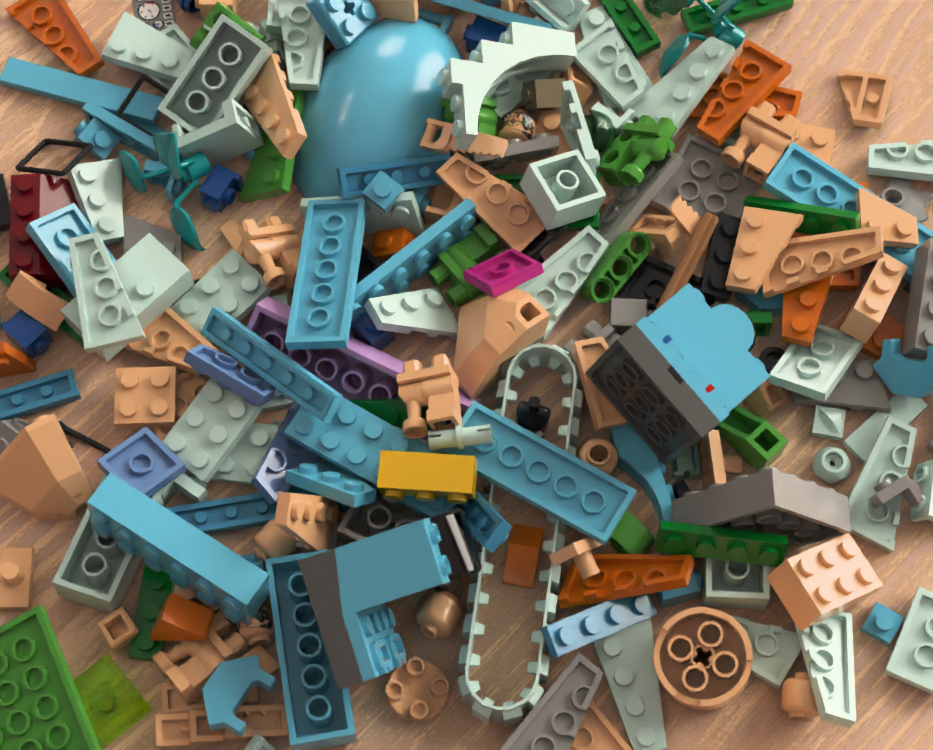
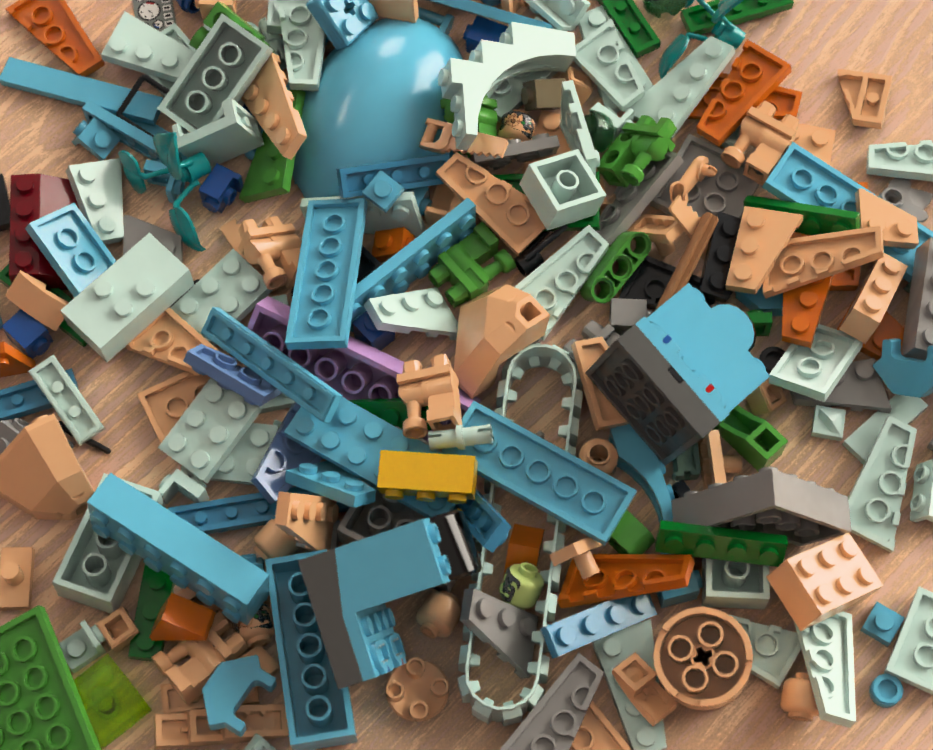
(20, 166): black piece -> none
(66, 400): none -> light aqua tile
(83, 646): none -> light aqua bracket
(102, 302): light aqua wing -> none
(143, 462): medium blue plate -> none
(145, 397): light nougat plate -> none
(502, 626): none -> light grey wing
(503, 272): dark pink tile -> none
(521, 586): none -> yellowish green head
(533, 415): black piece -> none
(640, 687): none -> light nougat slope
(696, 172): none -> light nougat piece
(830, 473): light aqua plate -> none
(886, 690): none -> medium azure tile
(887, 490): light grey bracket -> none

